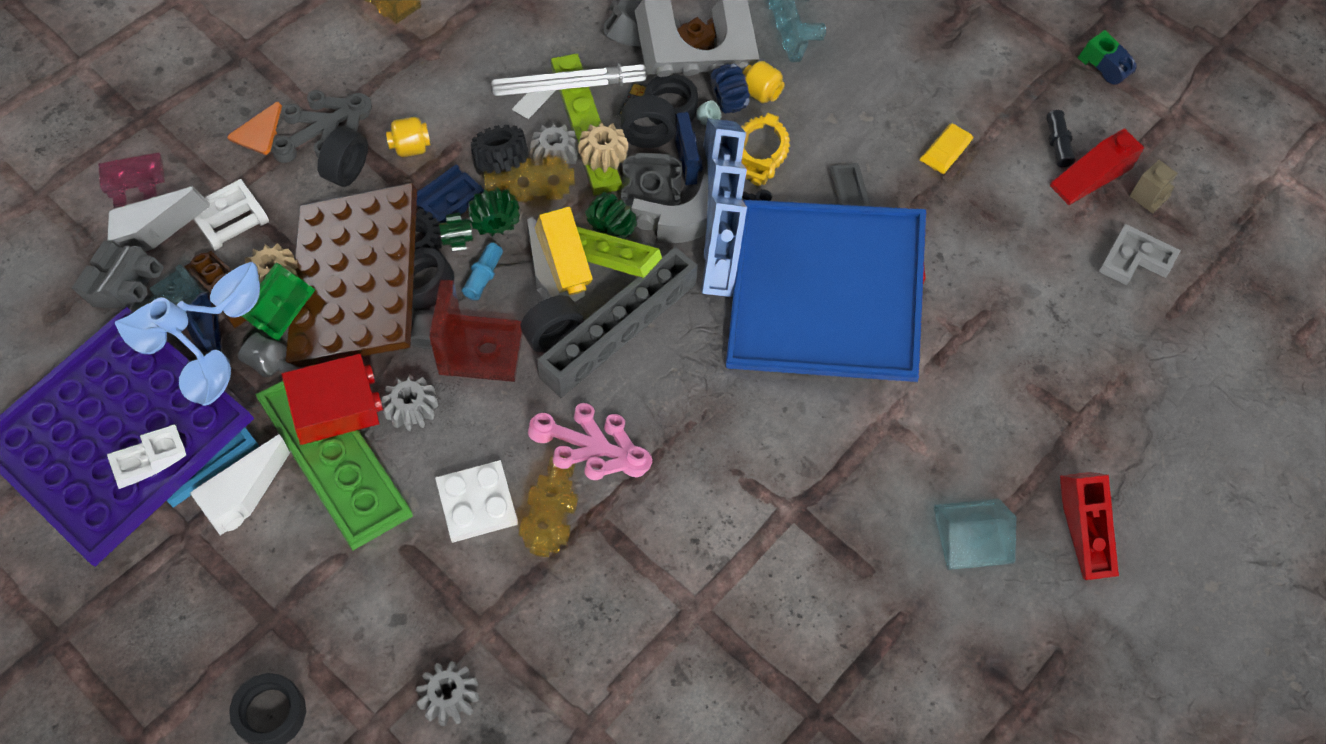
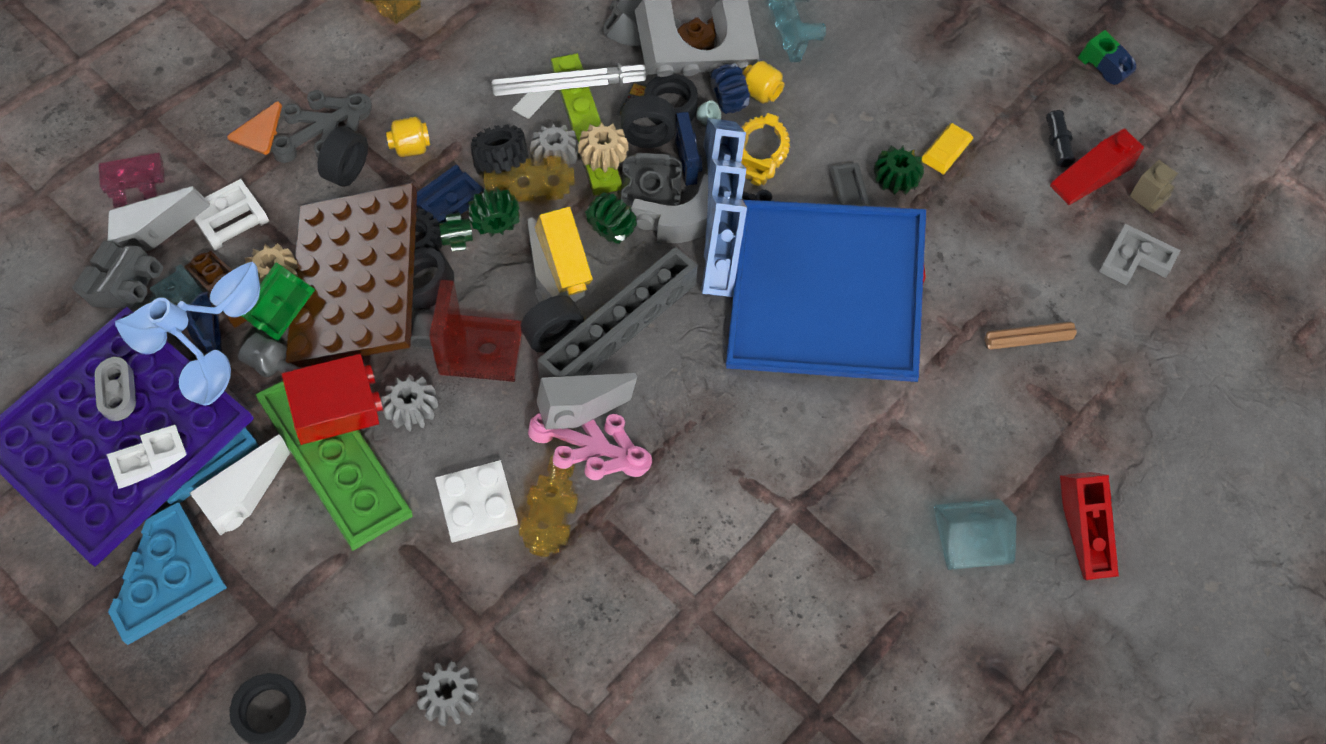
(115, 392): none -> light grey plate
(164, 576): none -> dark azure plate
(482, 271): dark azure axle -> none
(579, 399): none -> light grey slope
(618, 253): lime plate -> none
(898, 170): none -> dark green gear
(1030, 335): none -> medium nougat axle

